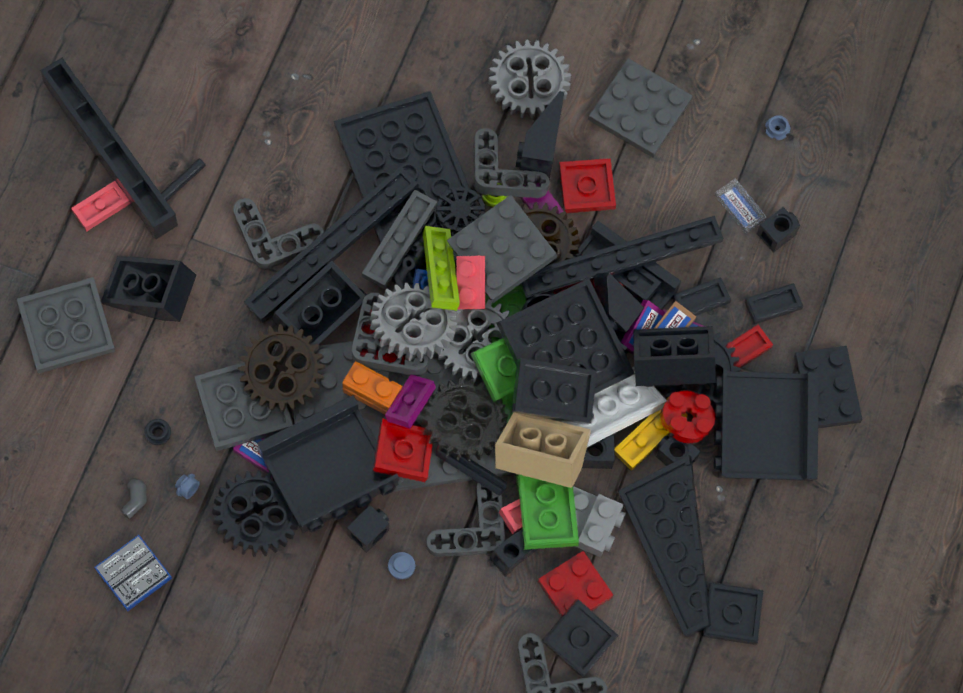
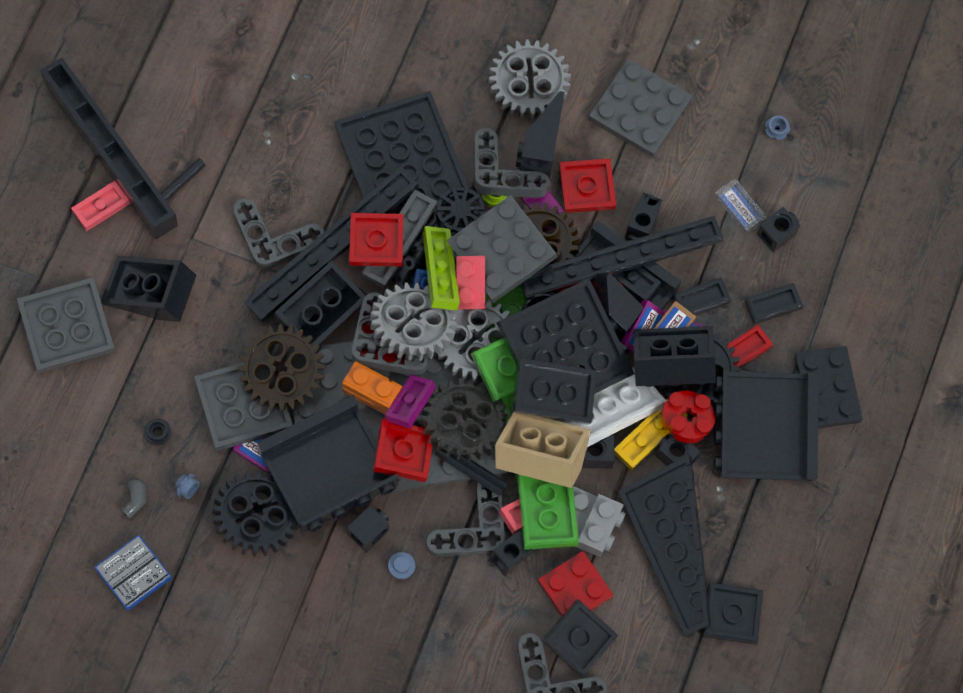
(376, 239): none -> red plate
(643, 217): none -> black leg

